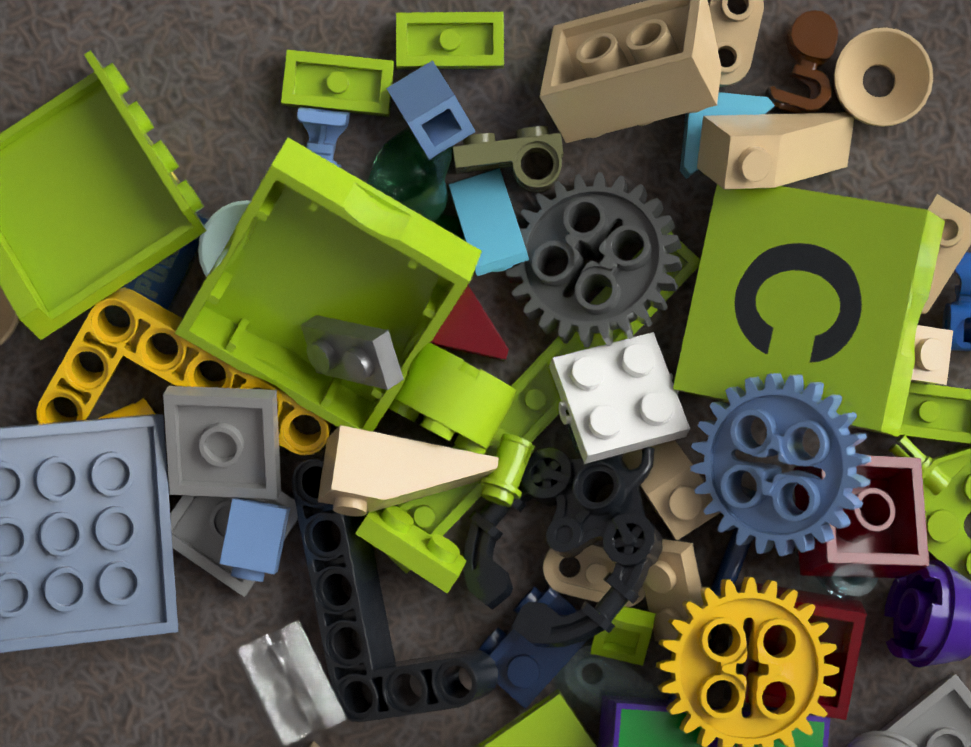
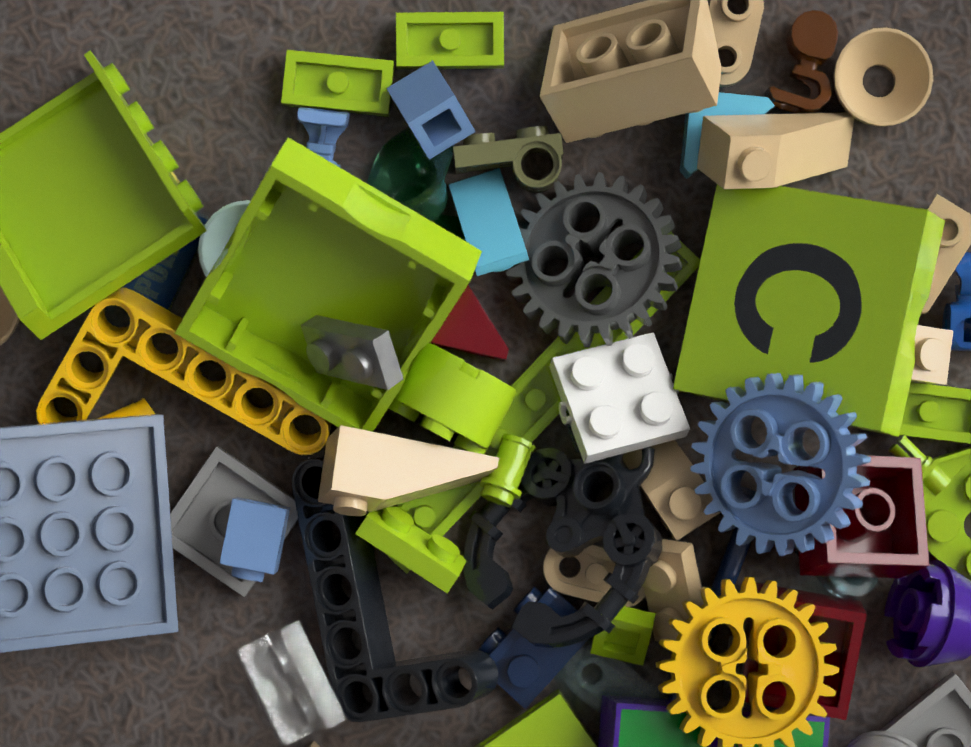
(222, 442): light grey plate -> none

